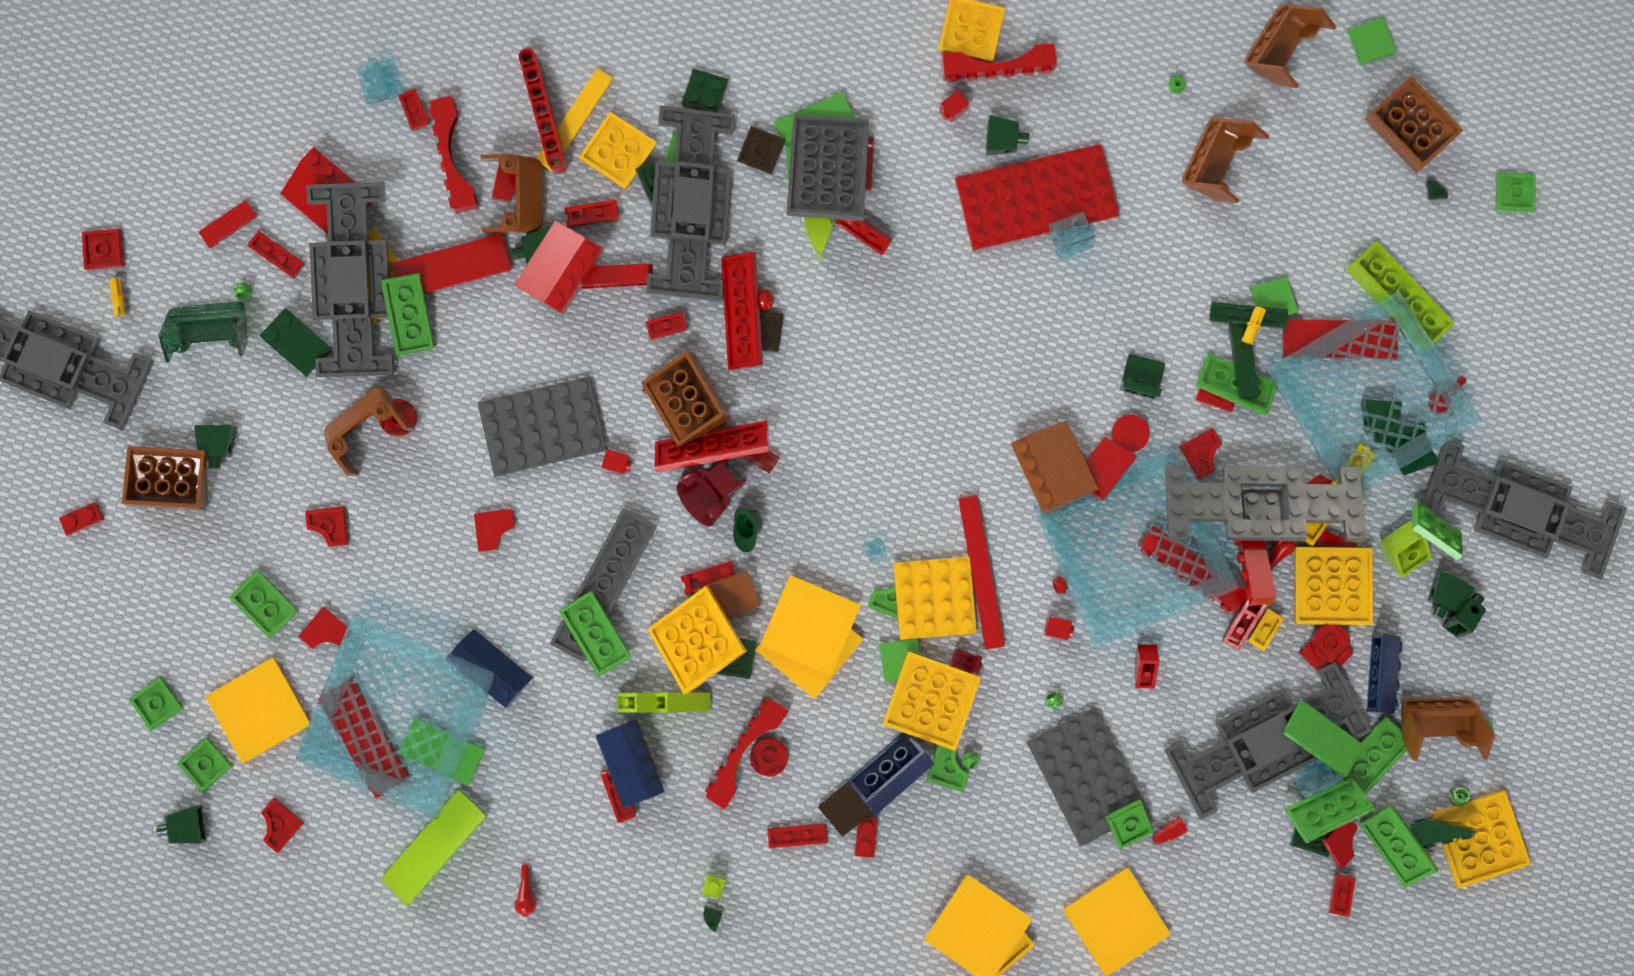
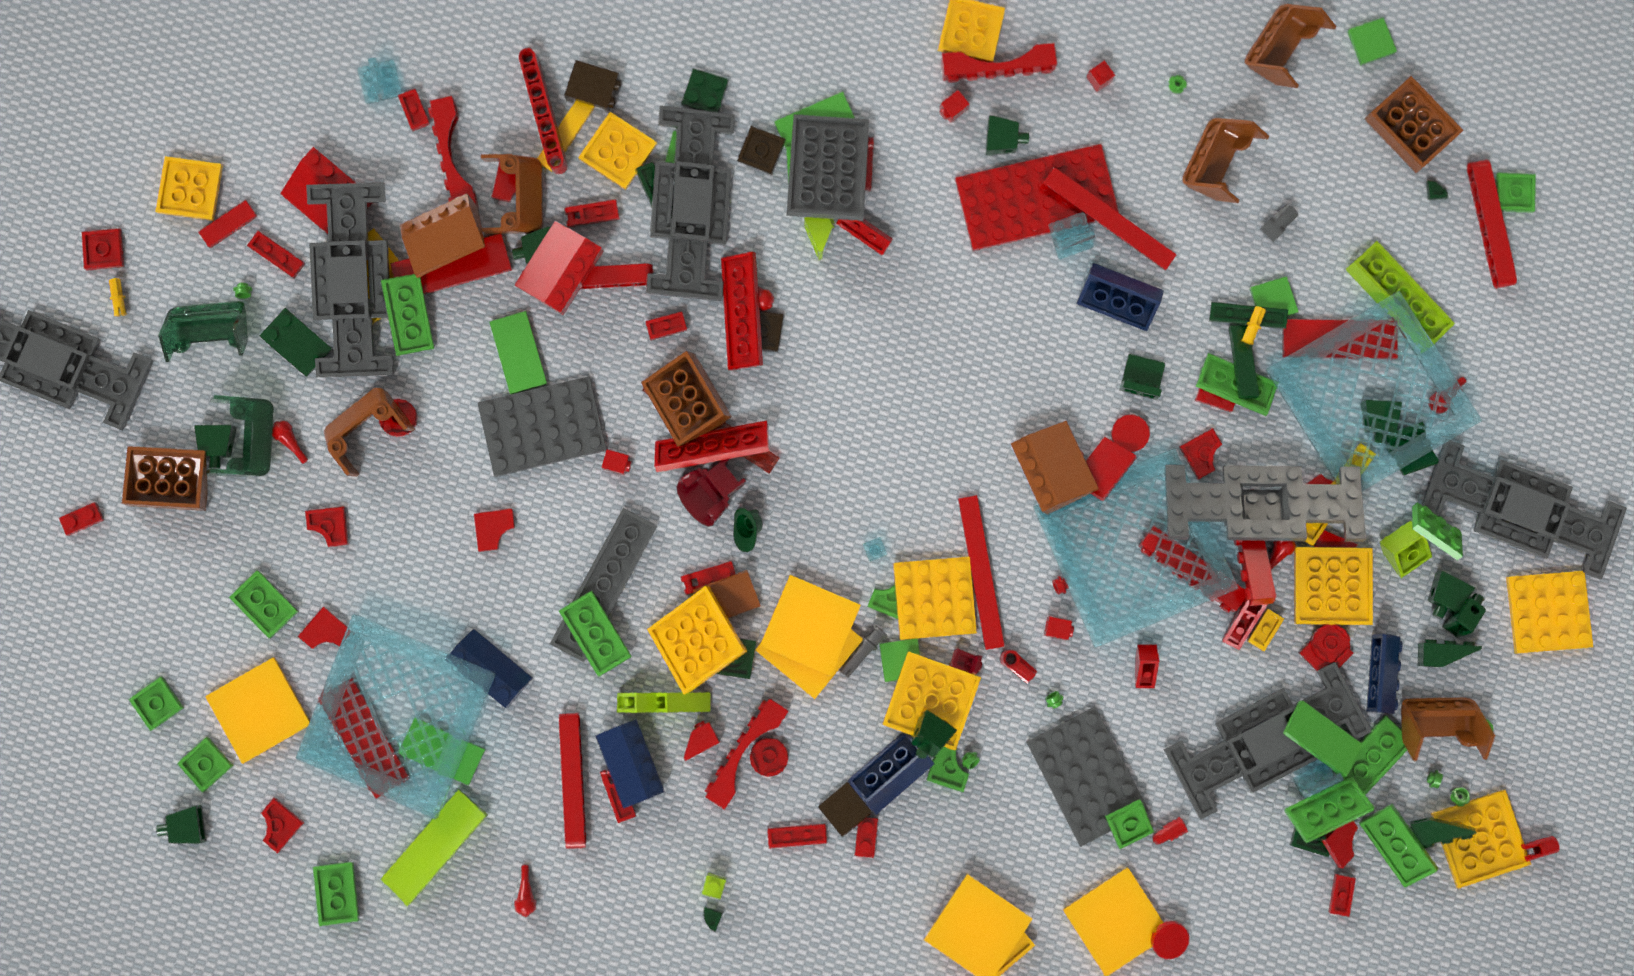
(189, 188): none -> yellow plate
(257, 436): none -> clear green windscreen
(283, 433): none -> red piece
(336, 893): none -> bright green plate
(443, 235): none -> dark orange slope
(518, 352): none -> bright green tile
(572, 780): none -> red beam
(593, 85): none -> dark brown panel
(700, 740): none -> red slope
(869, 644): none -> dark grey pin
(931, 734): none -> dark green torso
(1019, 666): none -> red piece
(1100, 76): none -> red brick
(1109, 218): none -> red tile
(1120, 297): none -> dark blue slope
(1170, 940): none -> red tile
(1276, 226): none -> dark grey piece
(1434, 779): none -> bright green plate
(1439, 655): none -> dark green slope
(1491, 223): none -> red beam
(1541, 848): none -> red hinge
(1549, 612): none -> yellow plate

